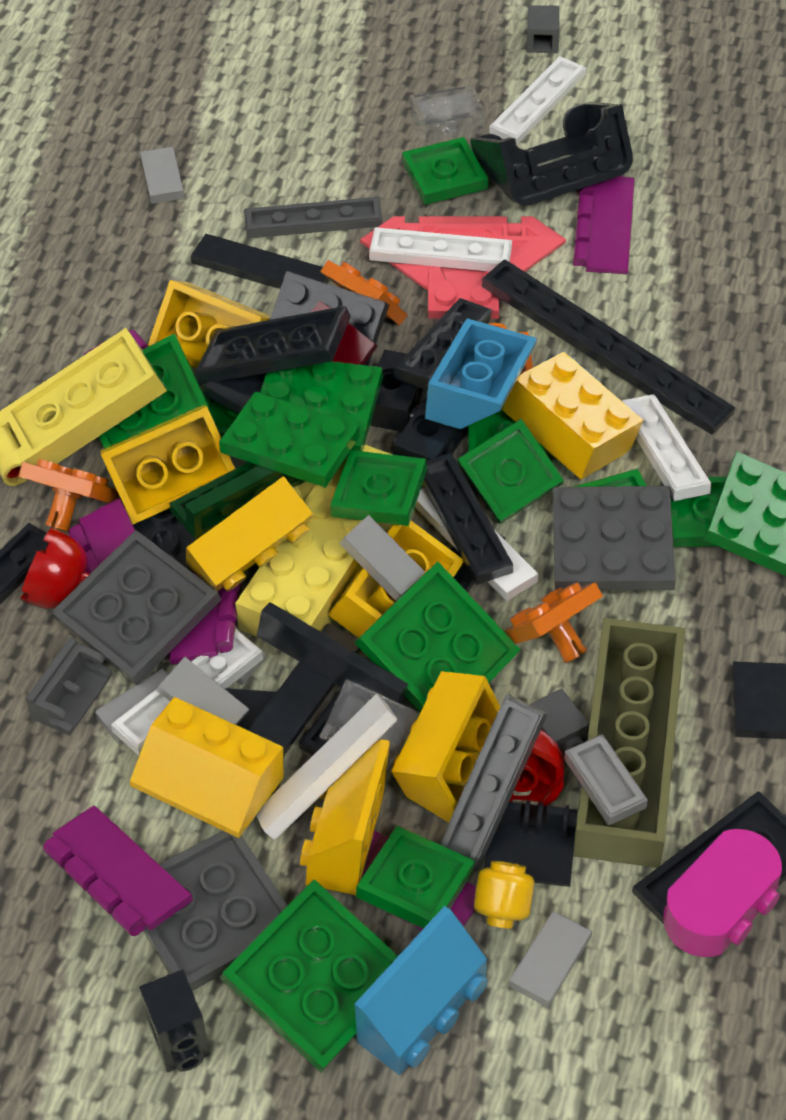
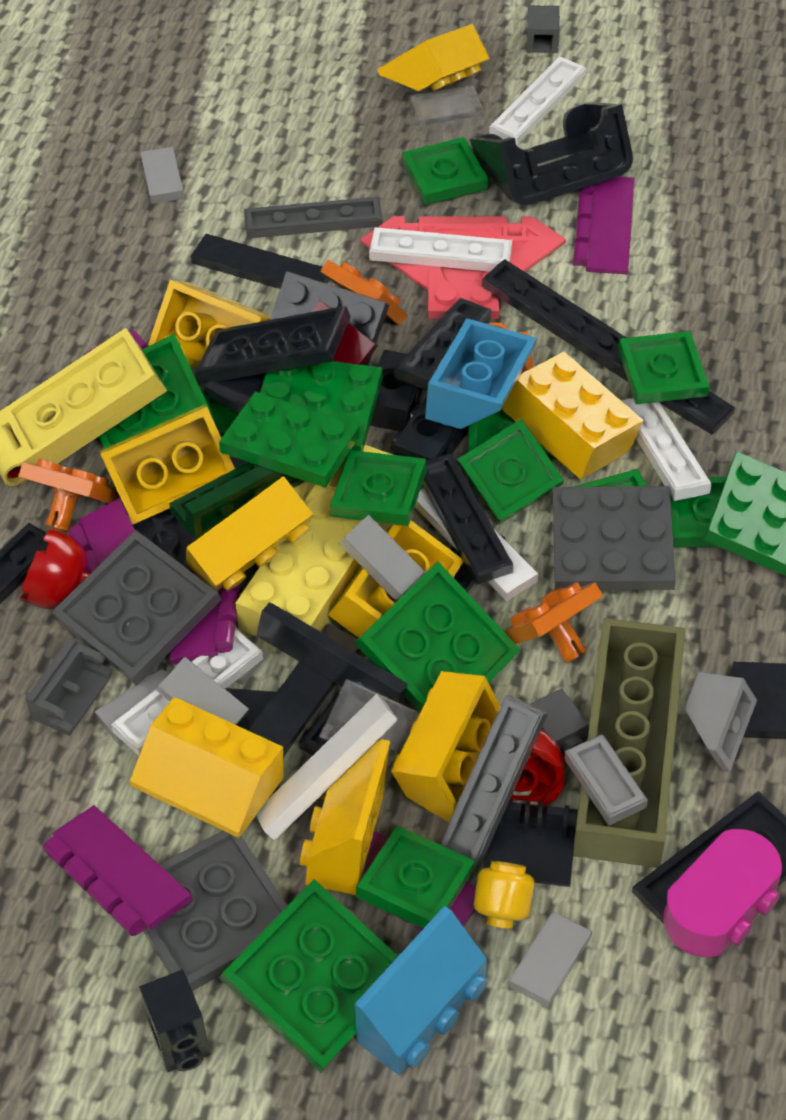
(438, 60): none -> yellow slope
(663, 367): none -> green plate
(721, 713): none -> light grey slope

